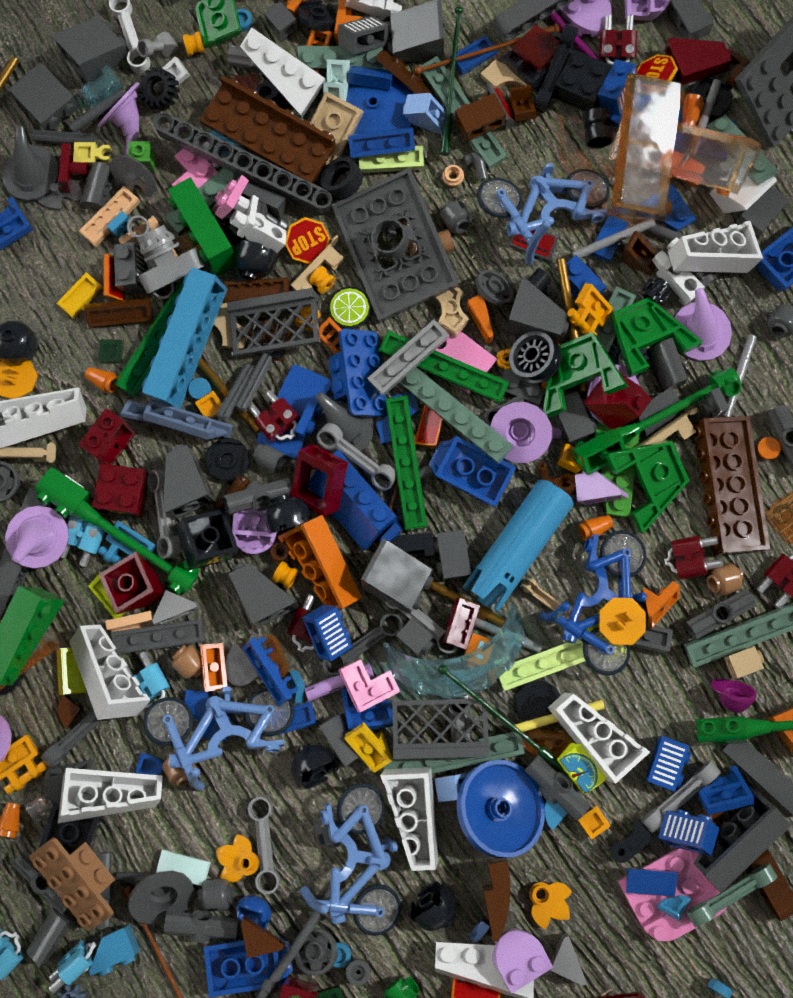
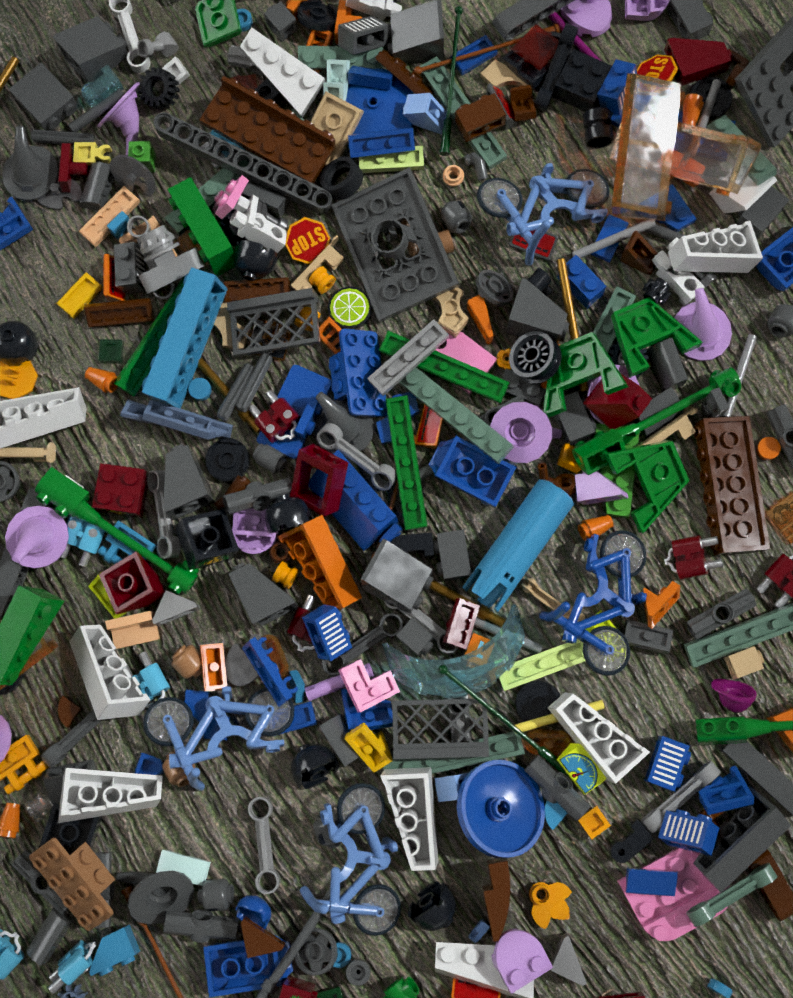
(69, 675): neon yellow slope -> none
(104, 435): dark red window -> none
(158, 636): dark grey tile -> none
(193, 43): light orange wheel -> none
(197, 168): bright pink plate -> none
(209, 405): light orange plate -> none
(233, 859): light orange plate -> none
(594, 306): light orange plate -> none
(616, 43): dark red piece -> none
(622, 621): light orange piece -> none
(674, 906): dark azure tile -> none
(725, 579): medium nougat head -> none

